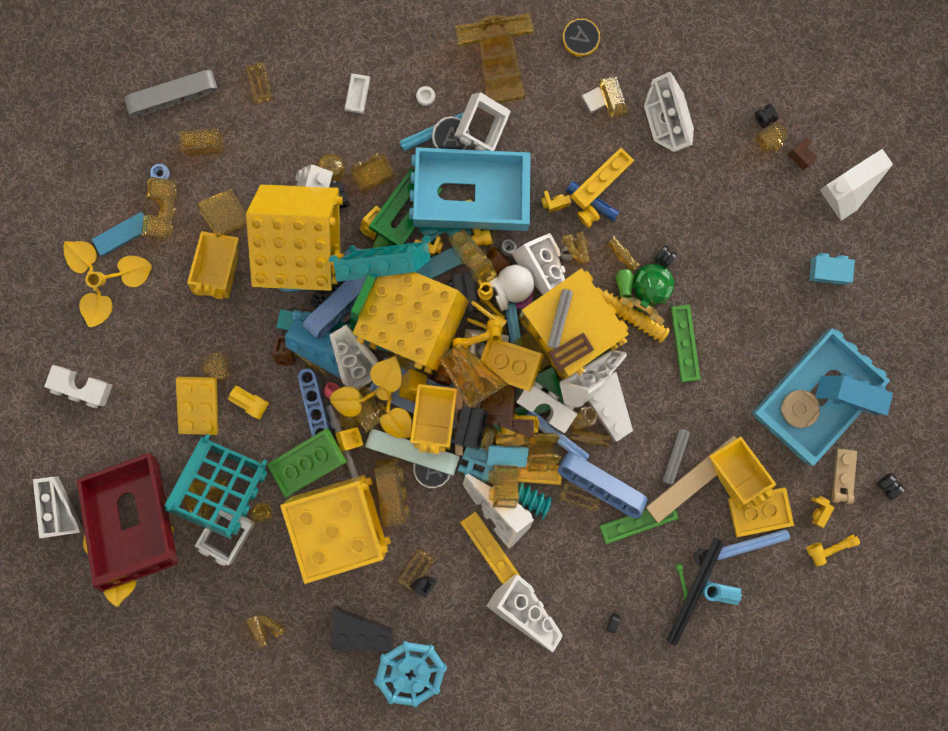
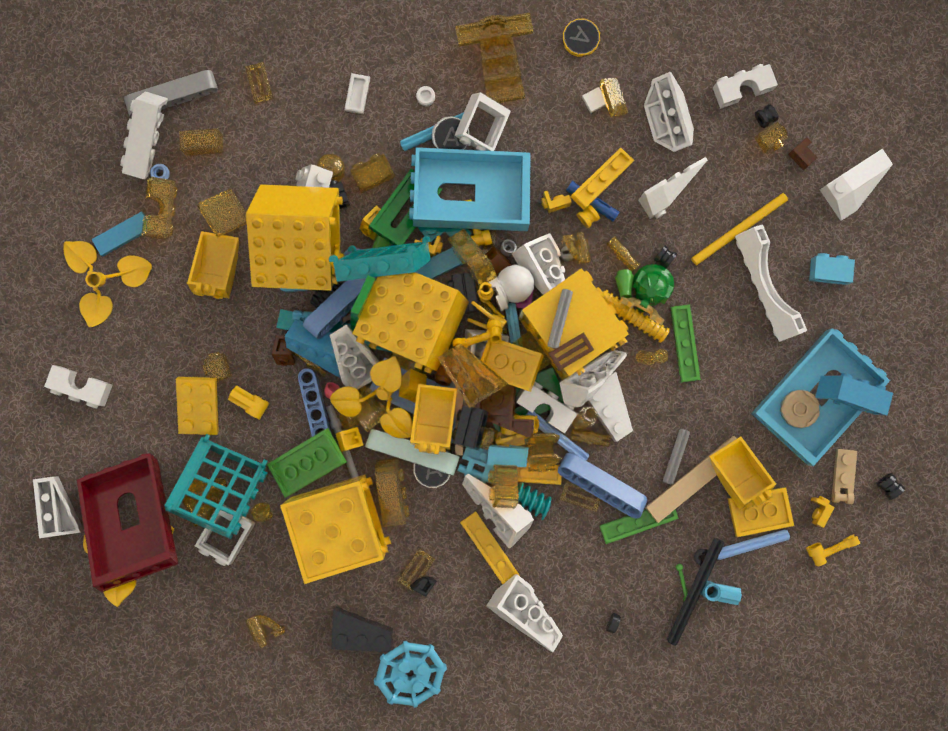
(142, 134): none -> white wedge
(650, 358): none -> clear yellow plant
(661, 195): none -> white wedge
(741, 227): none -> yellow piece
(760, 79): none -> white arch
(784, 319): none -> white arch

